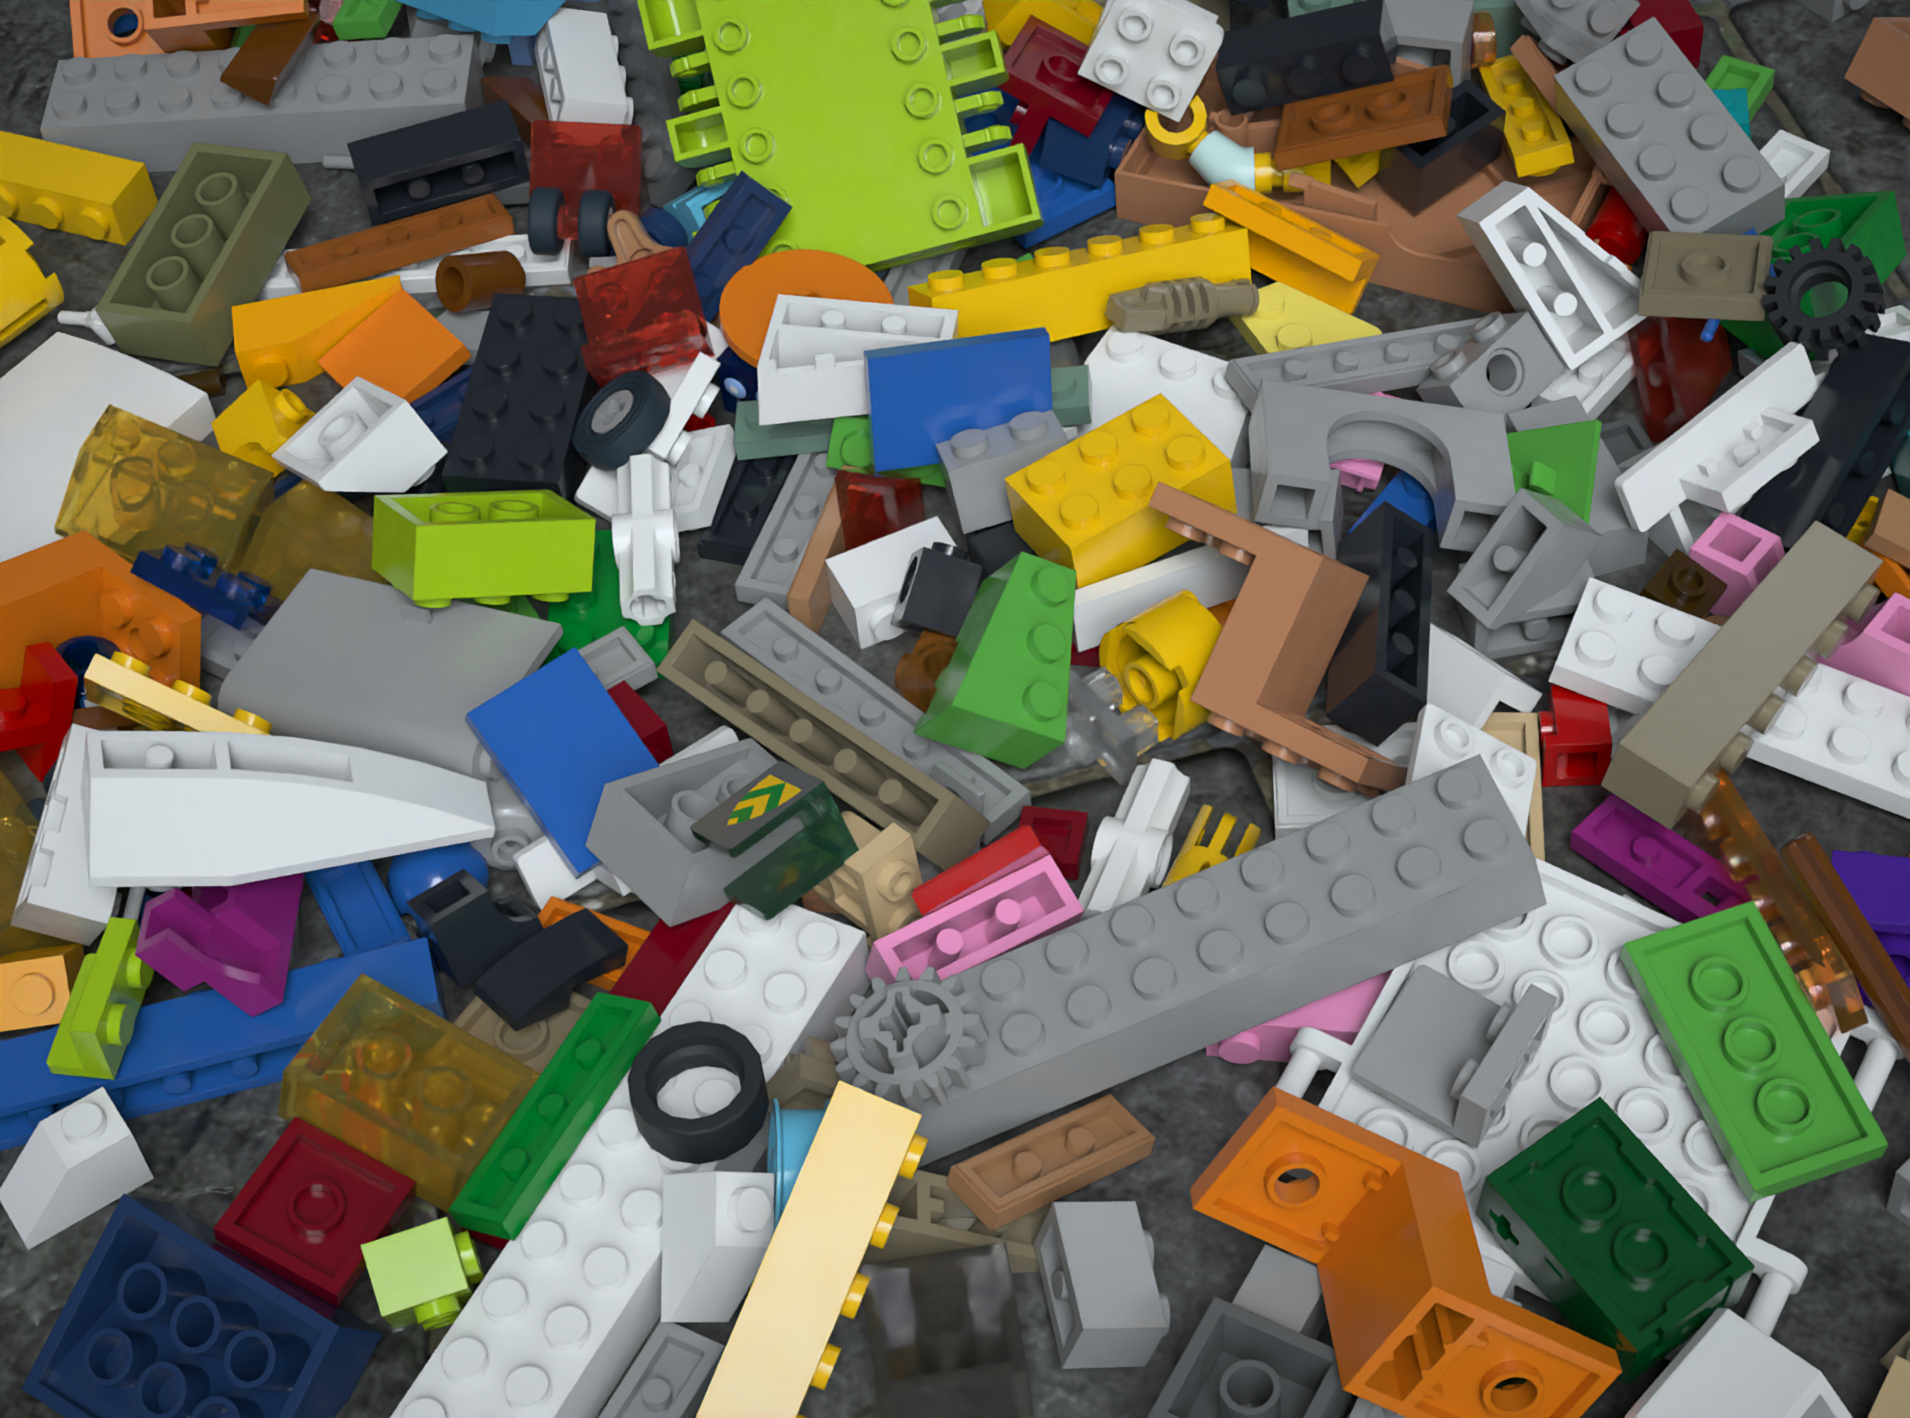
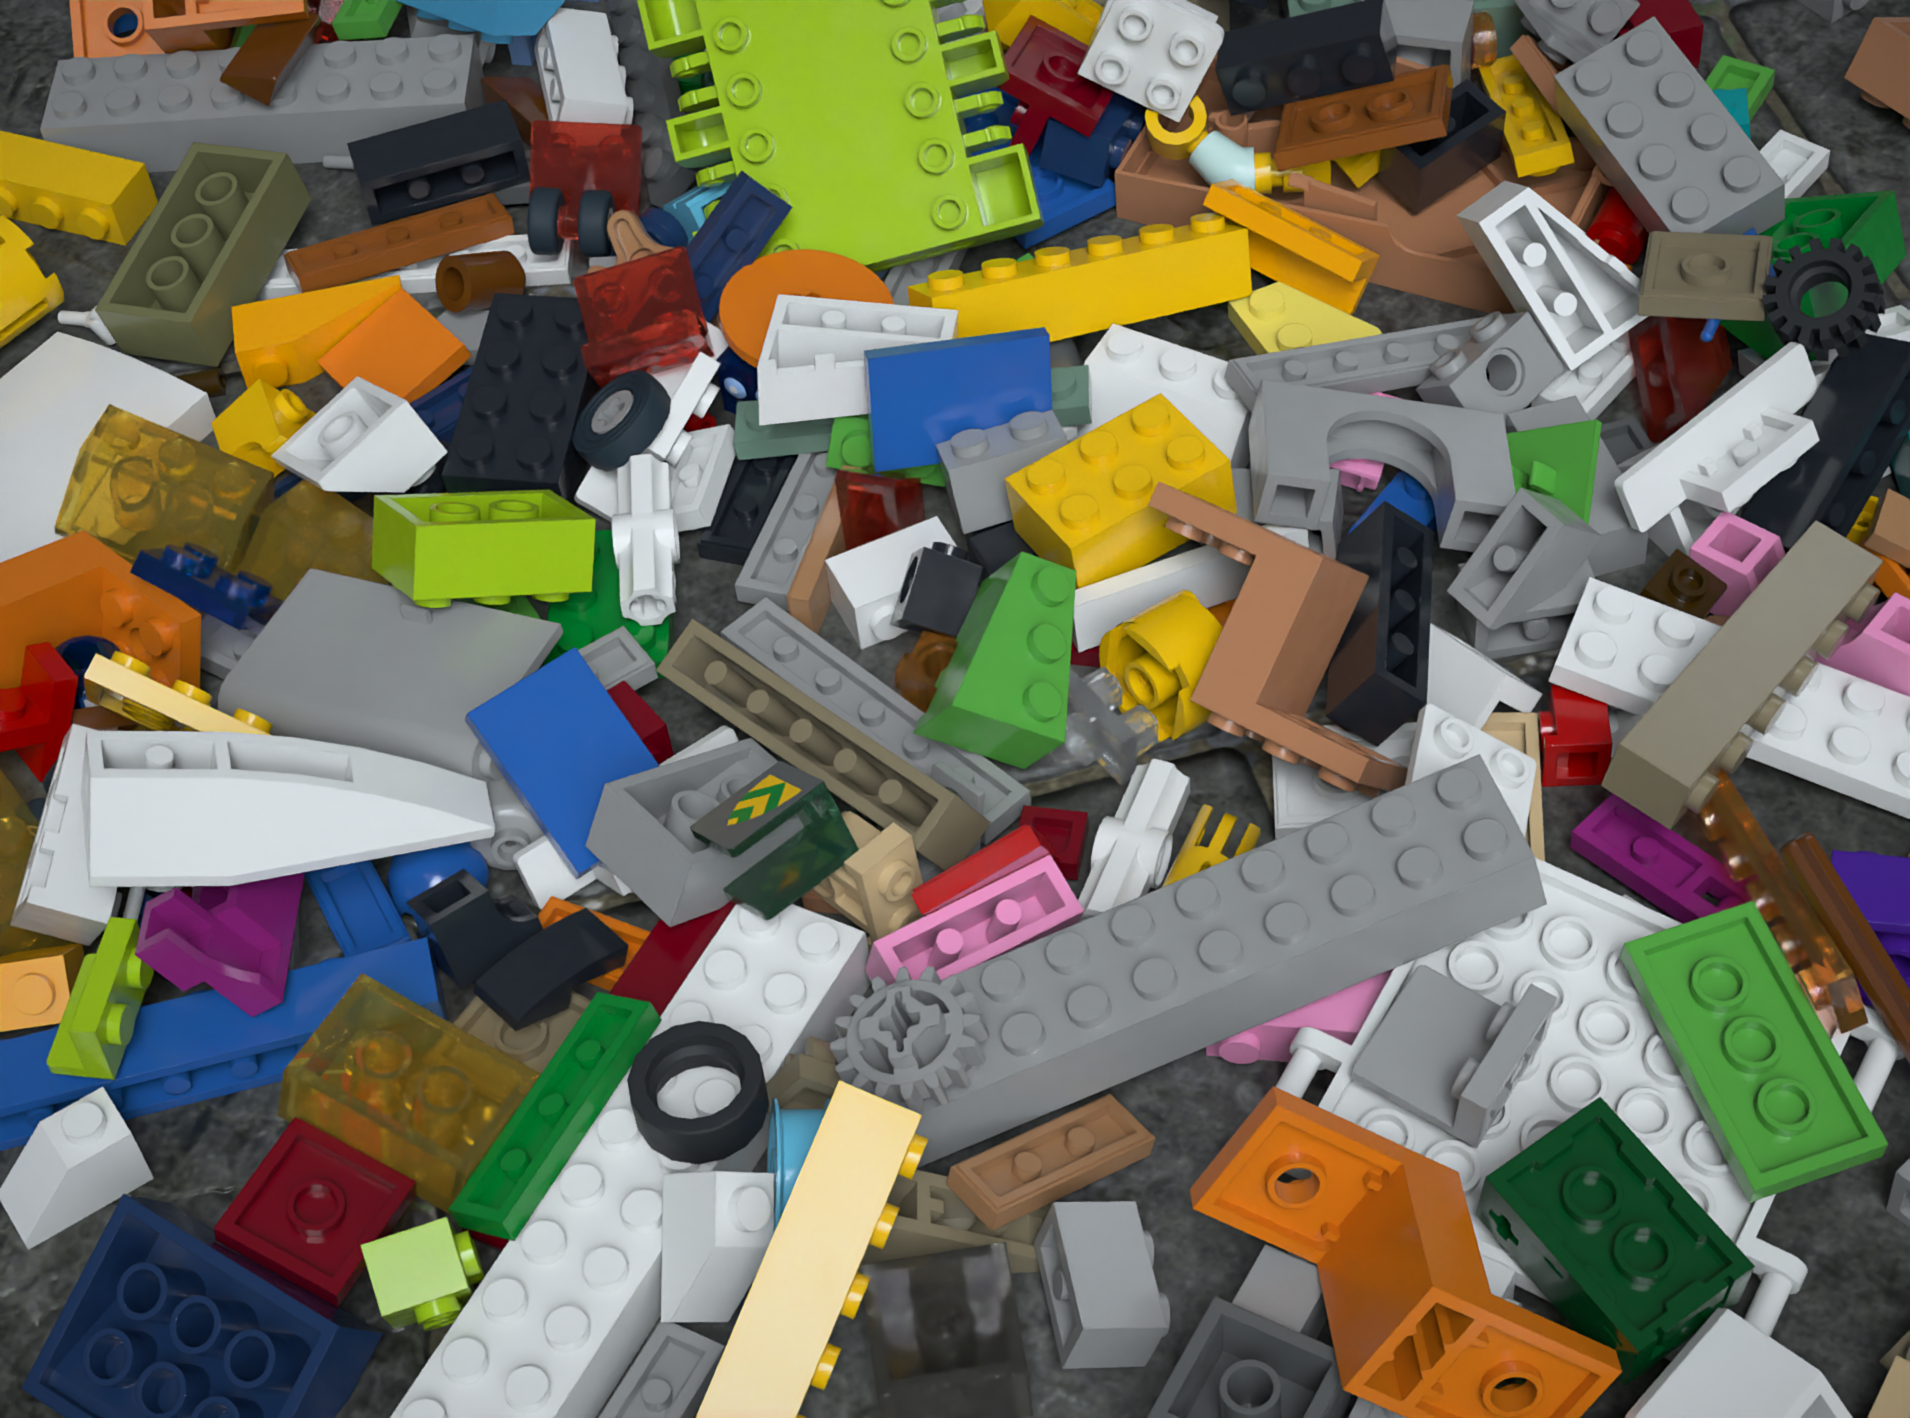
(1180, 304): dark tan hinge -> none

